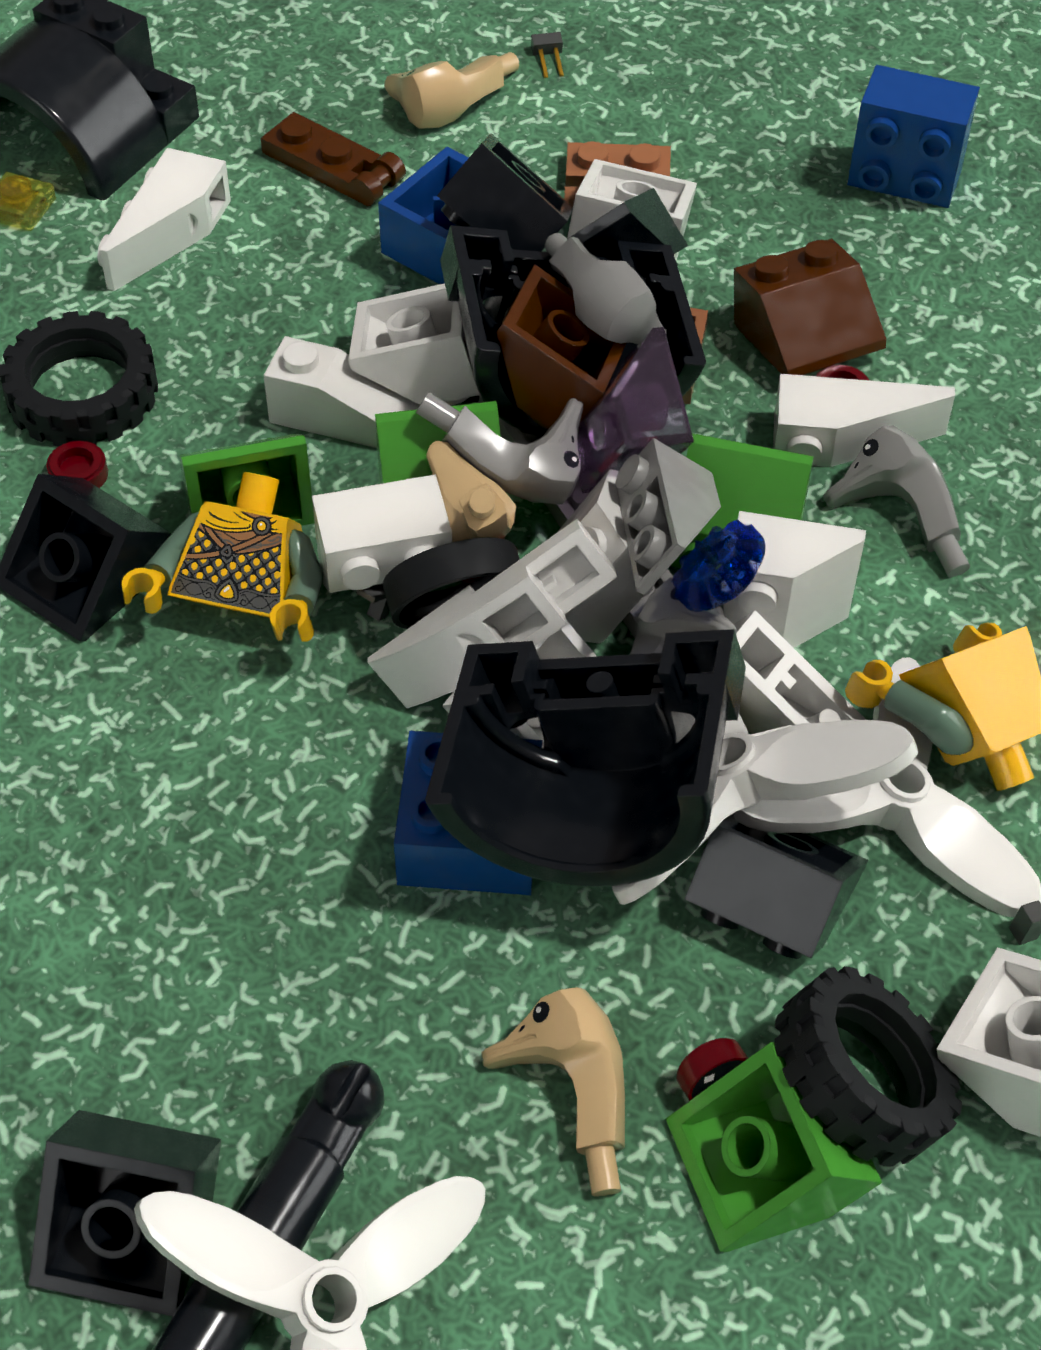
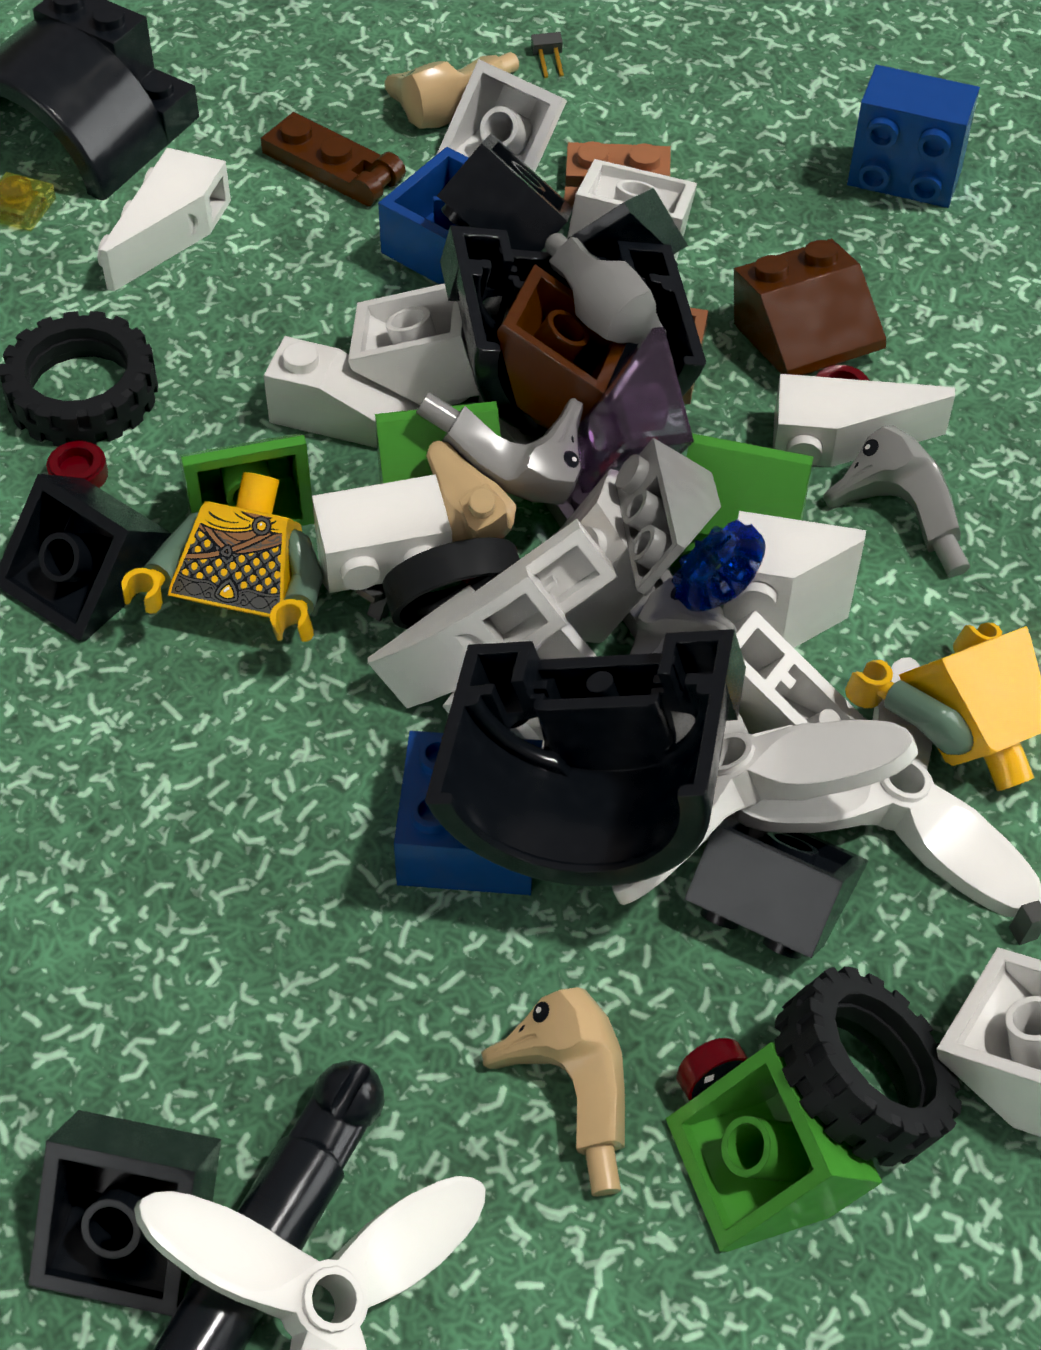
(509, 109): none -> white slope

